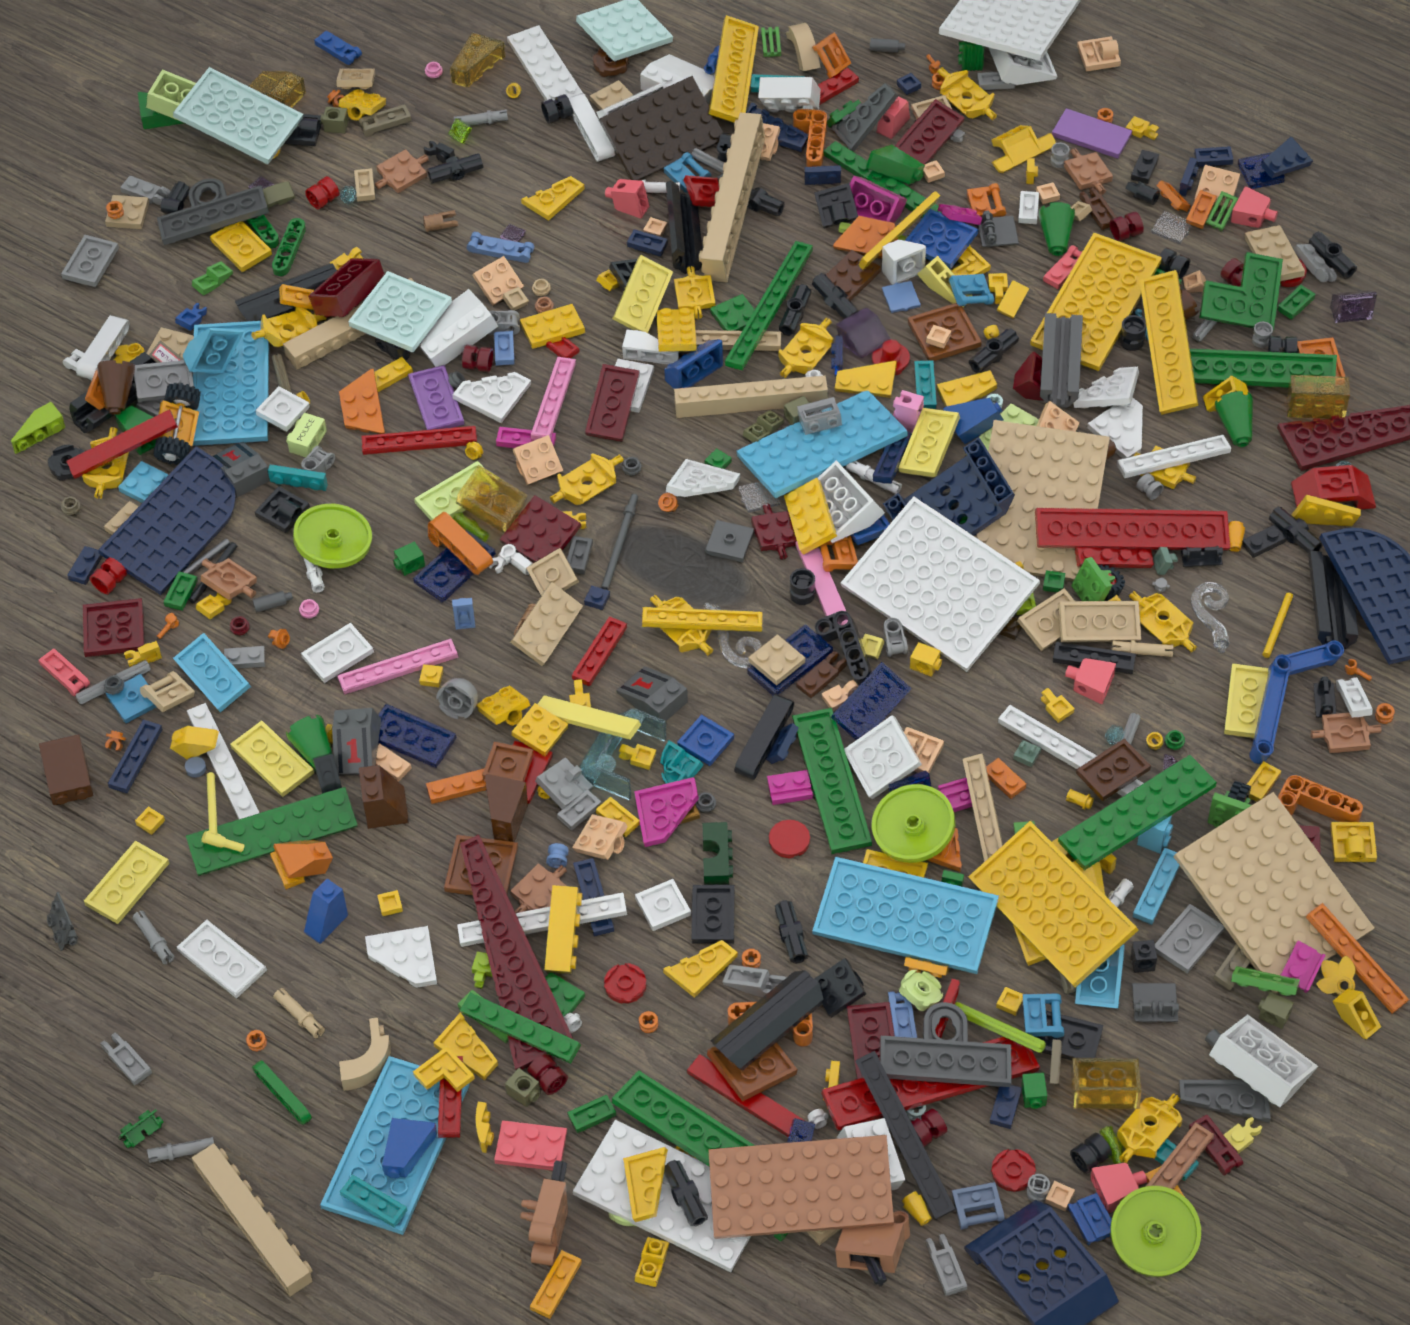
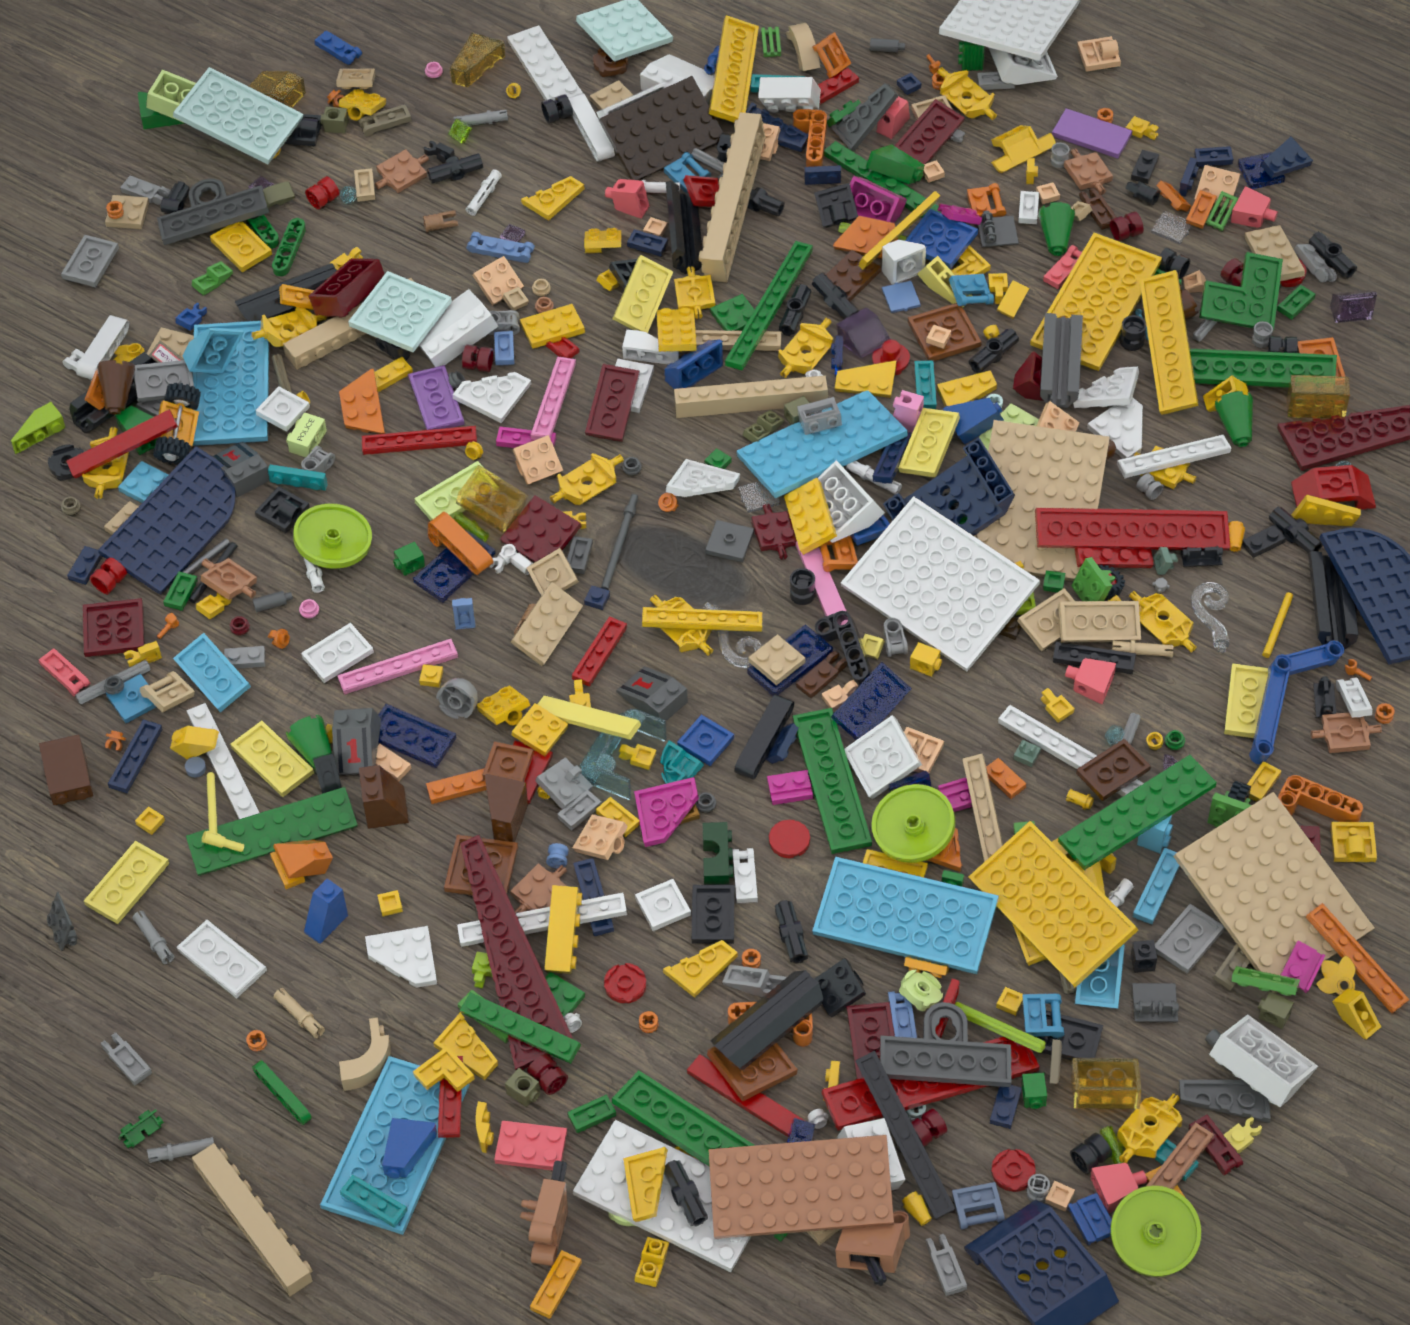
(492, 179): none -> white pin
(596, 240): none -> yellow plate
(745, 876): none -> white plate

